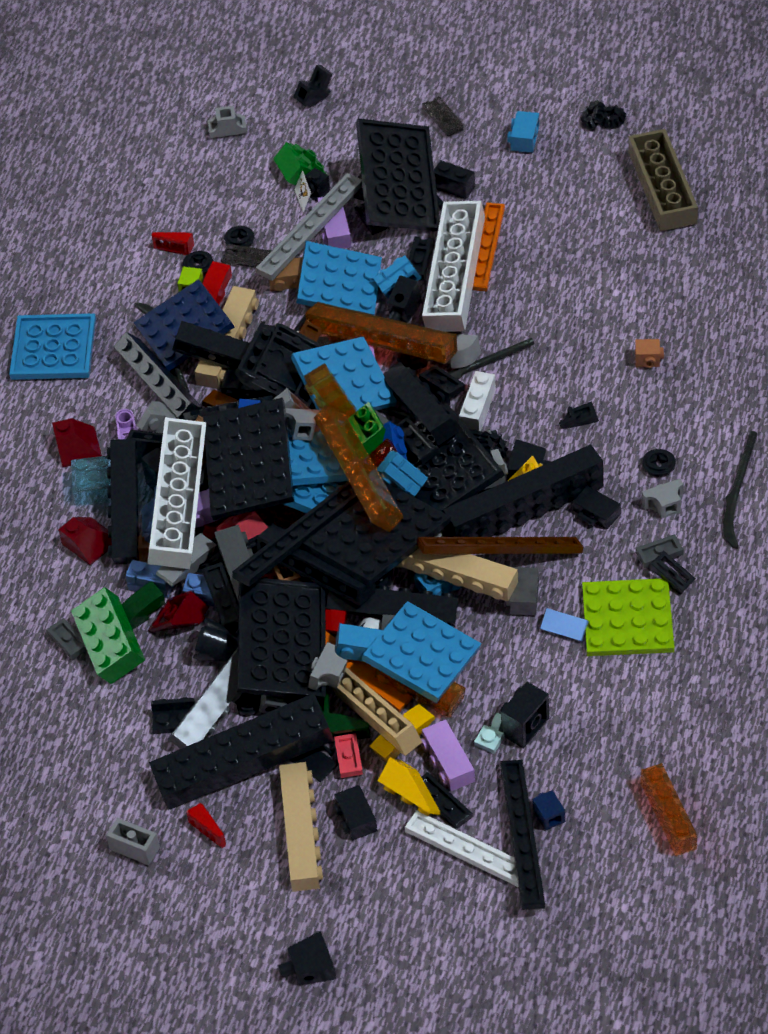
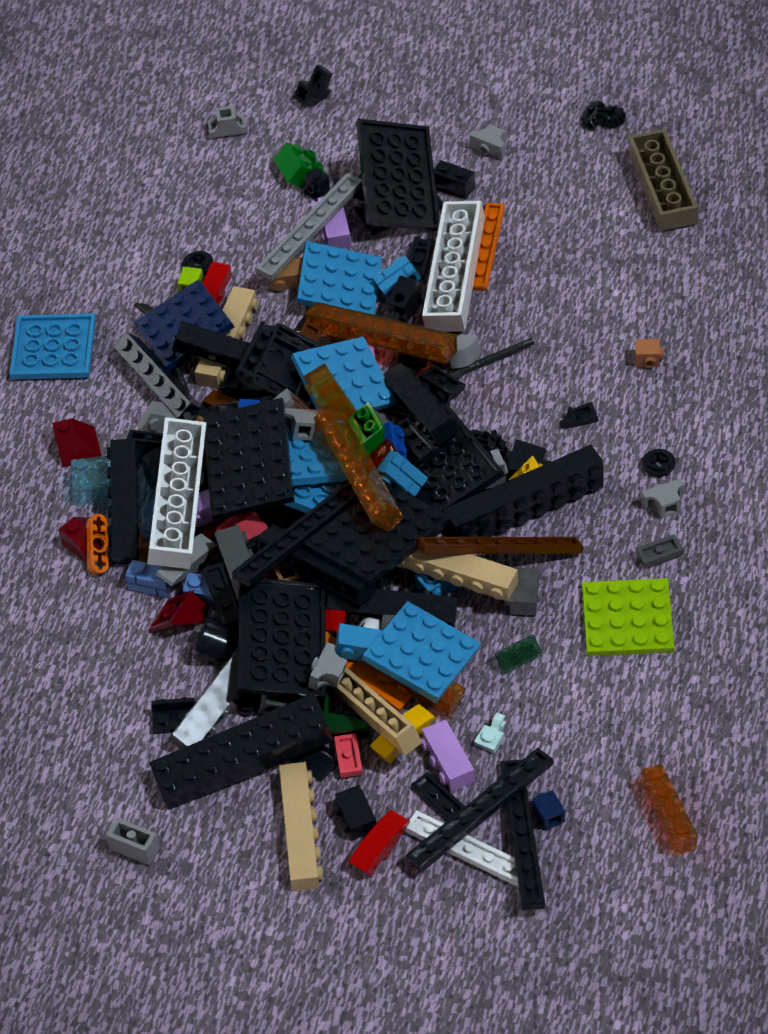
(67, 638): dark grey plate -> none
(92, 553): none -> orange beam
(107, 635): green brick -> none
(125, 422): lavender piece -> none
(142, 604): dark green slope -> none
(179, 243): red slope -> none
(202, 821): red slope -> none
(233, 233): black gear -> none
(244, 256): clear smoke plate -> none
(302, 191): white sticker -> none
(309, 961): black torso -> none
(379, 842): none -> red slope
(408, 783): yellow slope -> none
(443, 116): clear smoke plate -> none
(478, 400): white brick -> none
(479, 809): none -> black tile
(489, 141): none -> light grey brick
(518, 654): none -> clear green plate
(524, 131): dark azure brick -> none
(524, 714): black brick -> none
(564, 624): light blue tile -> none
(596, 508): black piece -> none
(662, 569): black tile -> none
(731, 498): pearl dark grey piece -> none

